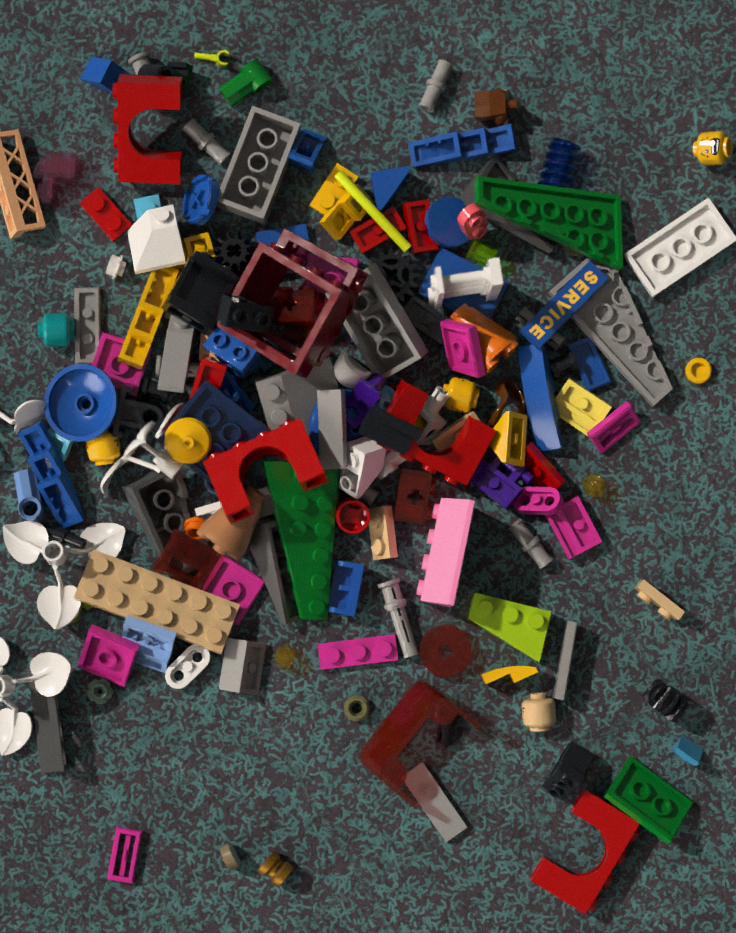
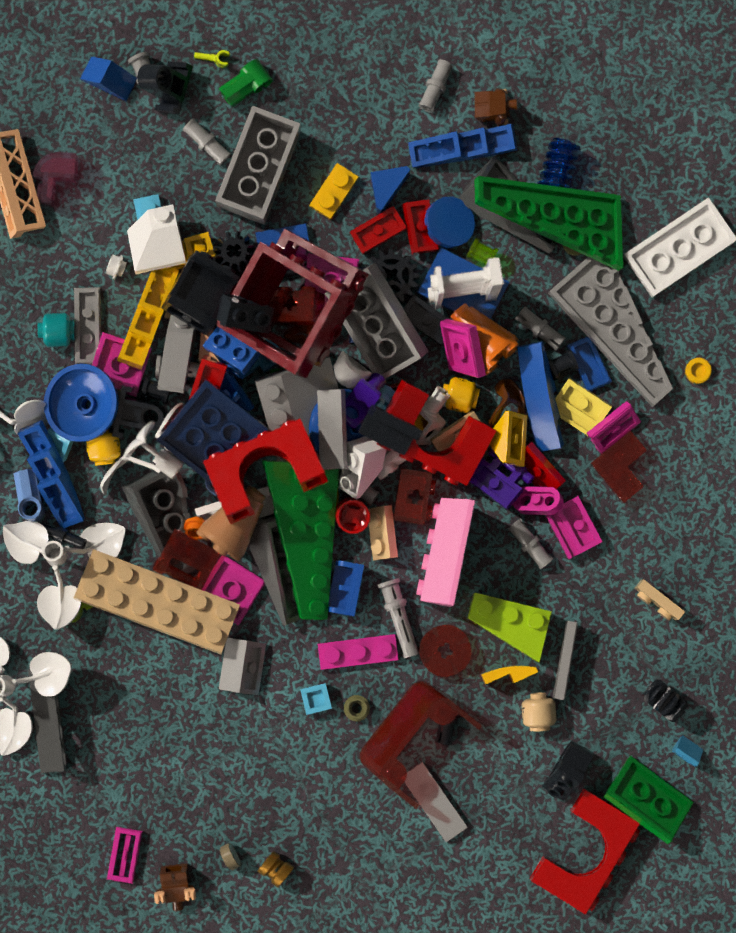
(93, 694): sand green plate -> none
(106, 214): red plate -> none
(108, 655): dark pink tile -> none
(134, 160): red arch -> none
(155, 643): light blue slope -> none
(174, 886): none -> reddish brown piece
(187, 440): yellow piece -> none
(188, 666): white plate -> none
(201, 200): blue tile -> none
(284, 656): clear yellow plate -> none
(306, 150): blue slope -> none
(316, 699): none -> medium azure plate
(343, 215): yellow slope -> none
(372, 210): neon yellow bar -> none
(473, 221): coral plate -> none
(563, 305): blue tile -> none
(594, 485): clear yellow plate -> none
(614, 464): none -> clear red plate
(713, 148): yellow head -> none

